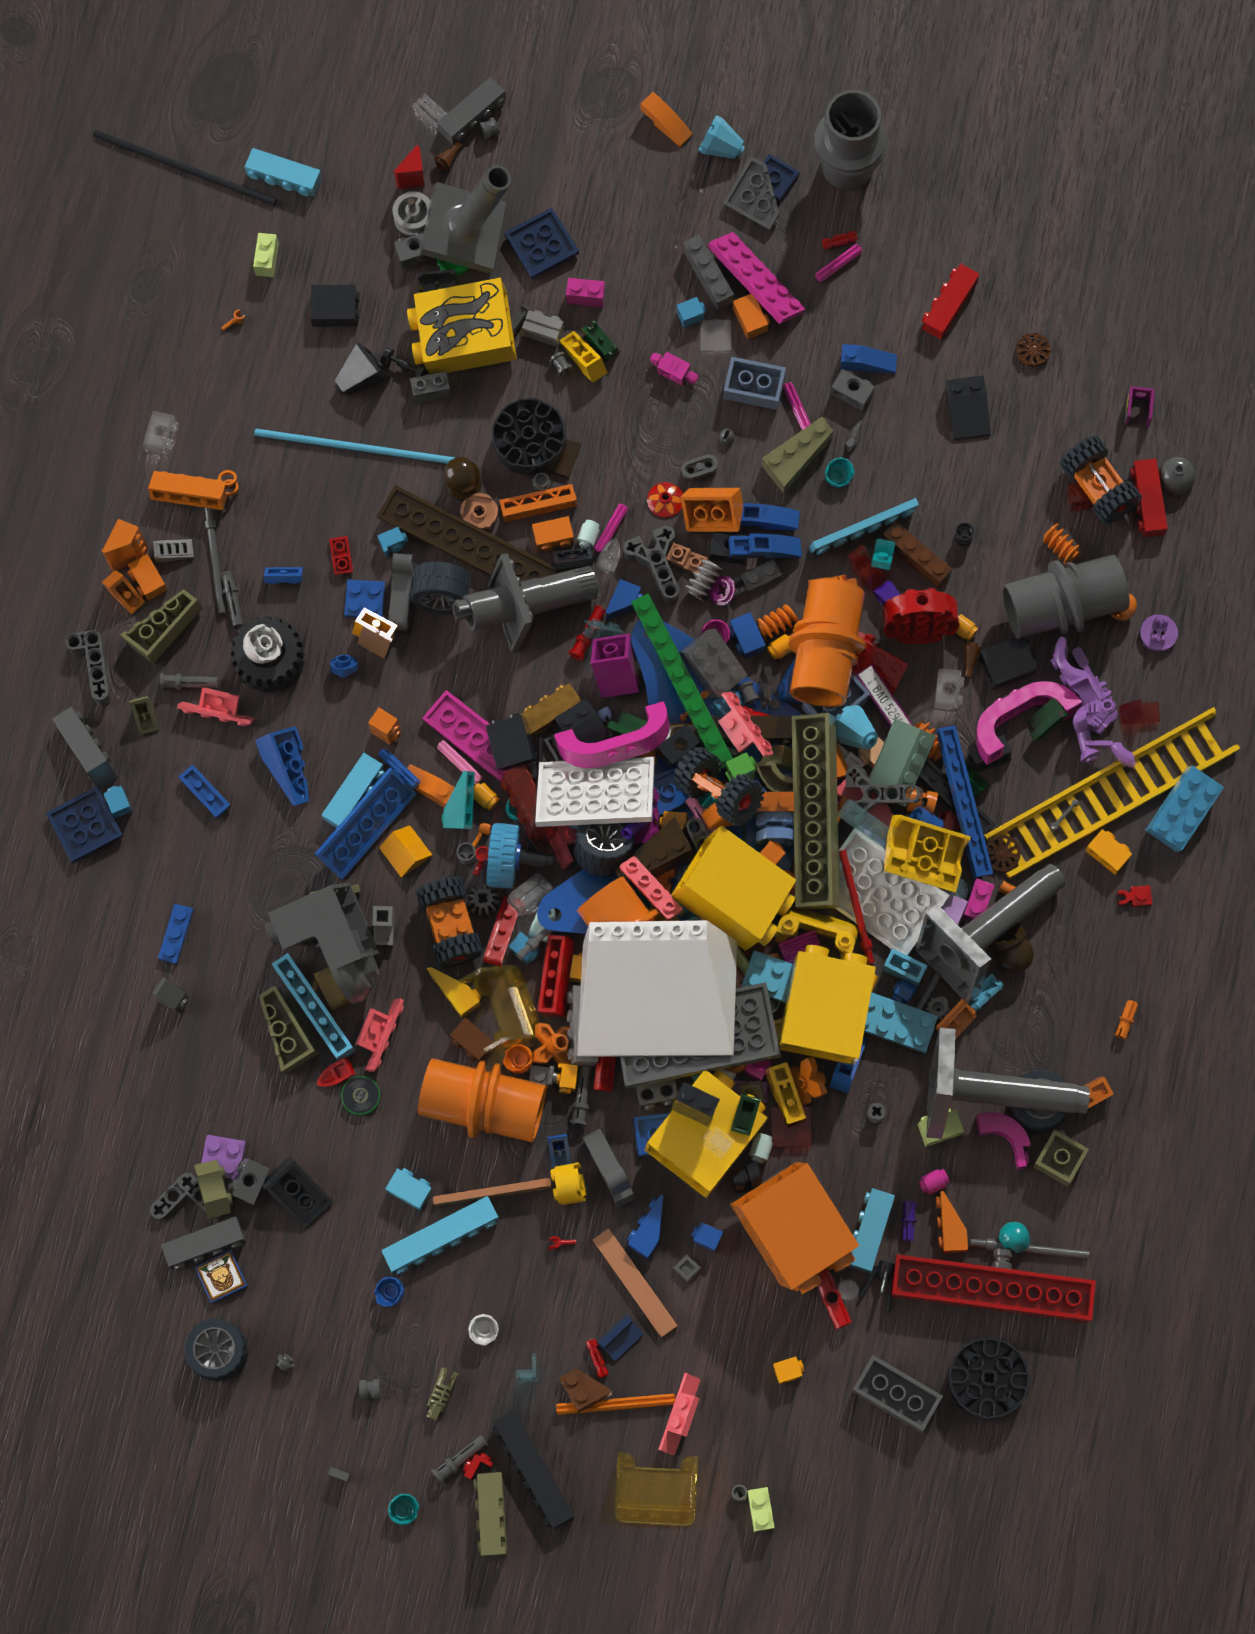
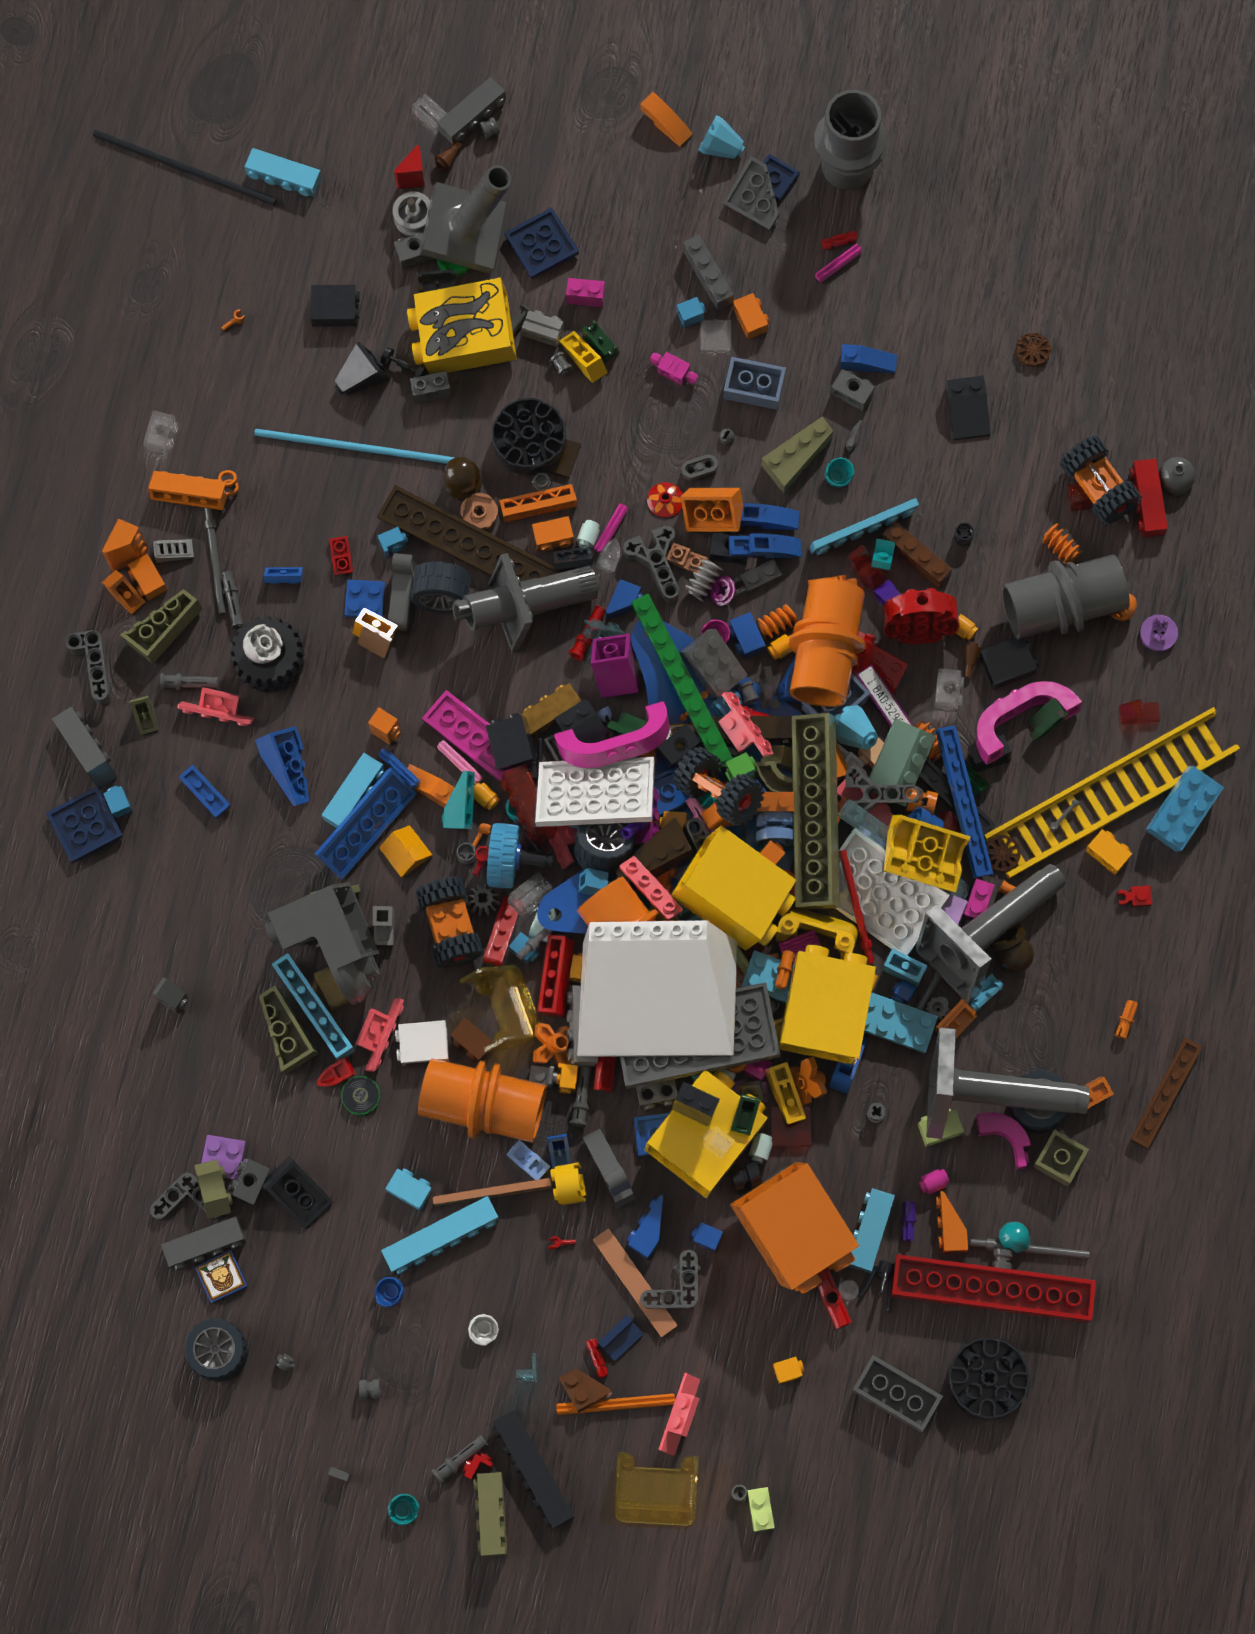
(175, 934): blue plate -> none
(266, 255): yellowish green brick -> none
(343, 665): blue plate -> none
(422, 1042): none -> white panel
(440, 1394): olive hinge -> none
(458, 993): yellow slope -> none
(518, 1059): orange hair -> none
(528, 1160): none -> light blue slope
(592, 881): none -> dark azure brick
(678, 1294): none -> dark grey beam
(756, 277): dark pink plate -> none
(784, 969): none -> orange axle
(796, 405): dark pink axle -> none
(950, 301): red brick -> none
(1096, 709): medium lavender piece -> none
(1133, 393): magenta piece -> none
(1166, 1093): none -> reddish brown plate

